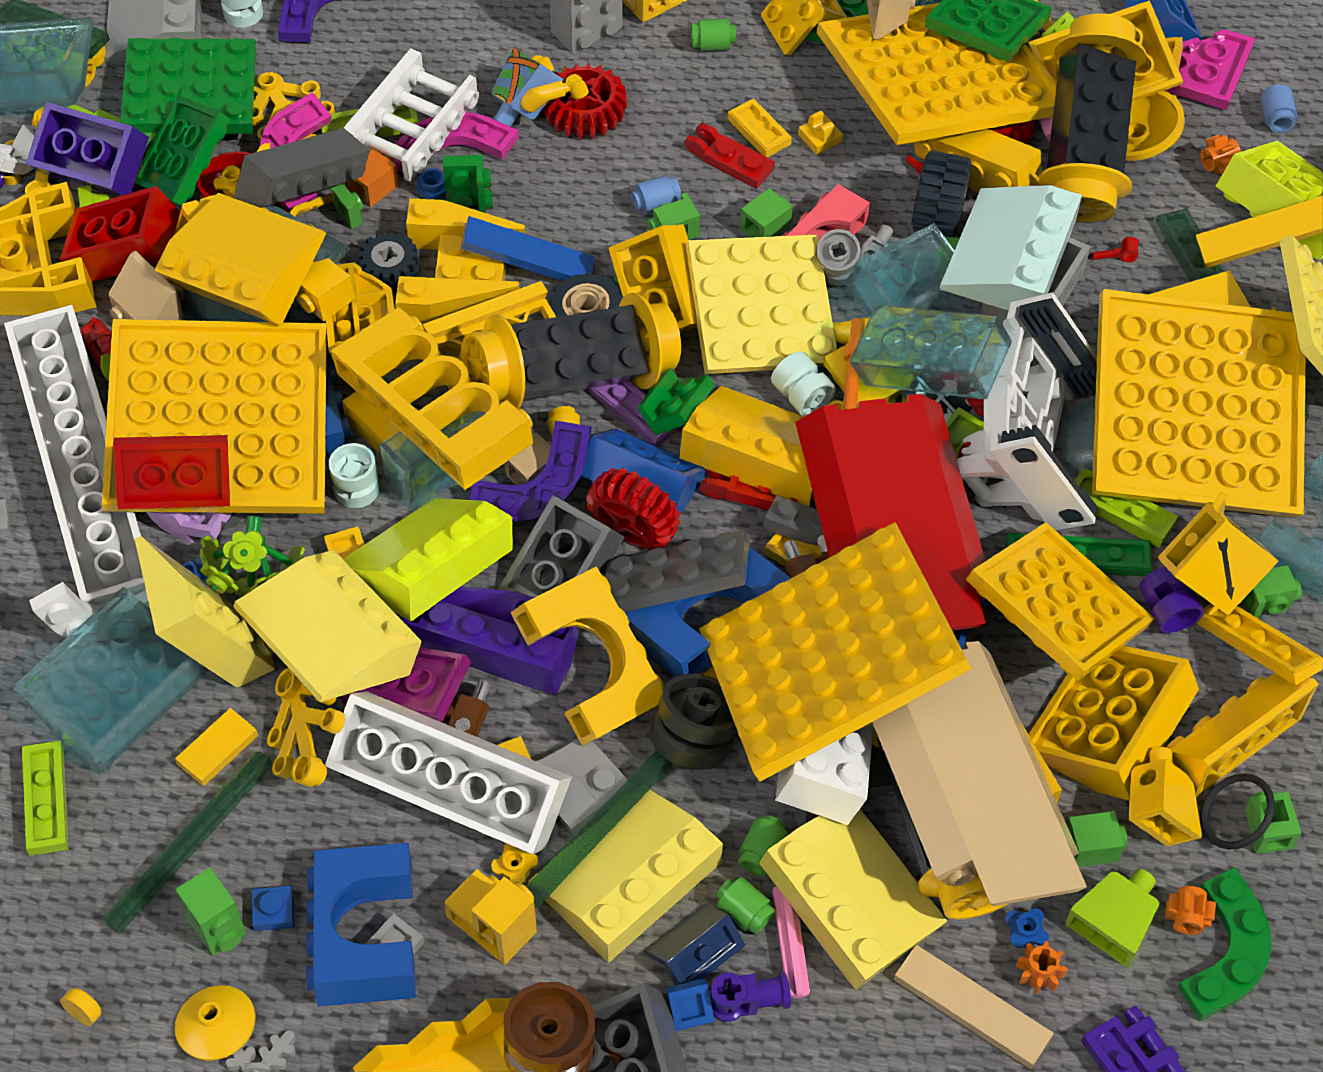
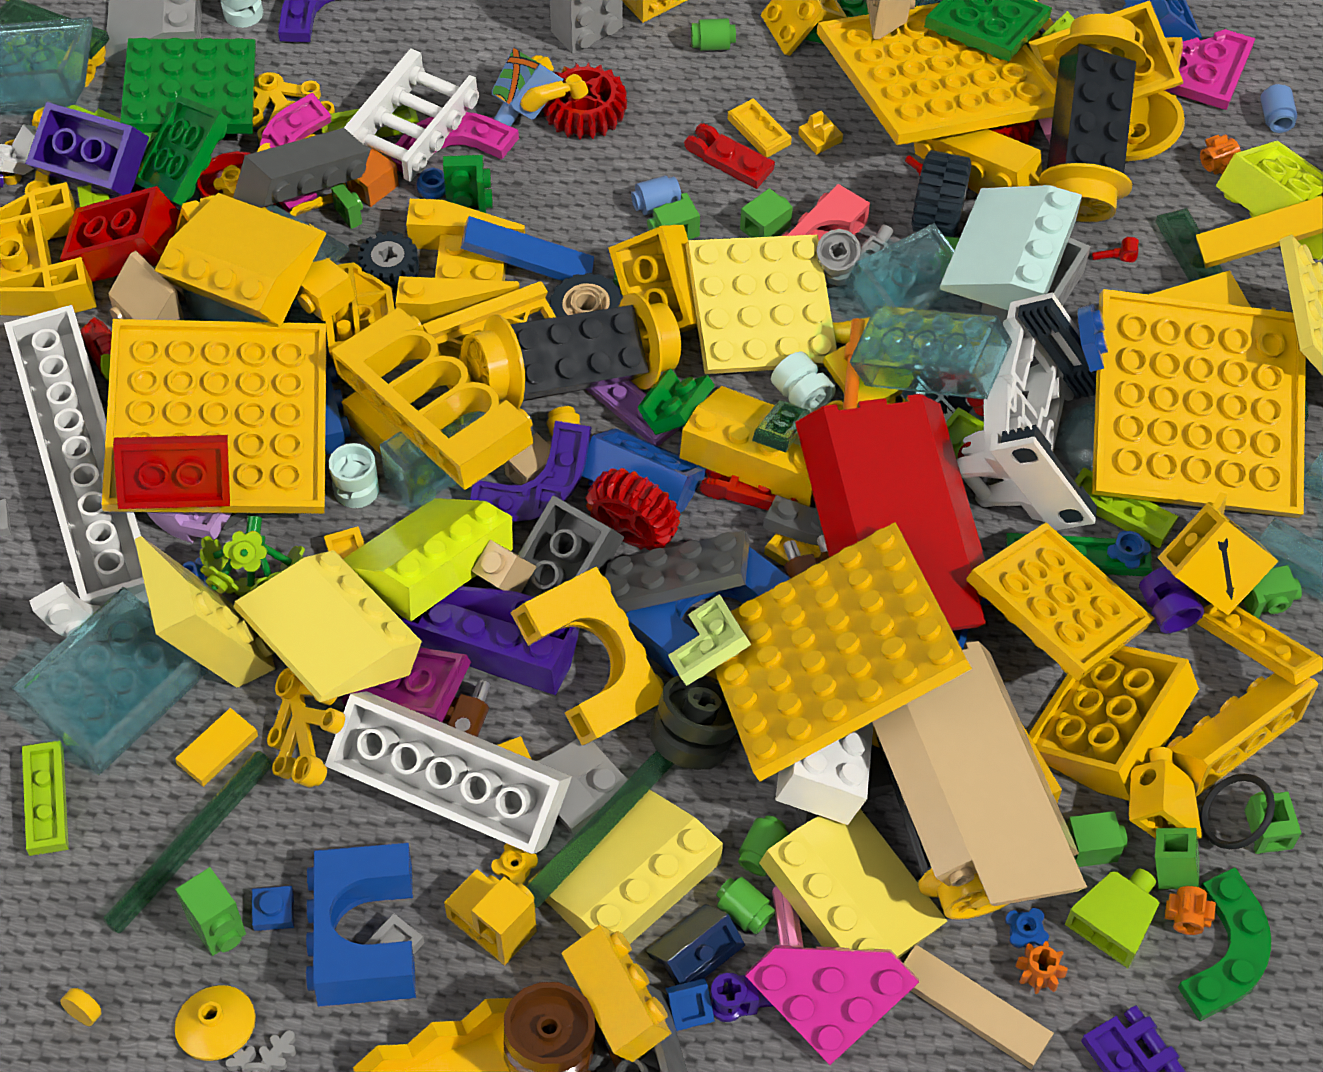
(503, 568): none -> tan brick
(617, 992): none -> yellow brick
(718, 641): none -> yellowish green plate
(779, 426): none -> clear green tile
(831, 991): none -> dark pink plate
(1092, 340): none -> blue plate
(1132, 541): none -> blue plate
(1177, 857): none -> bright green brick

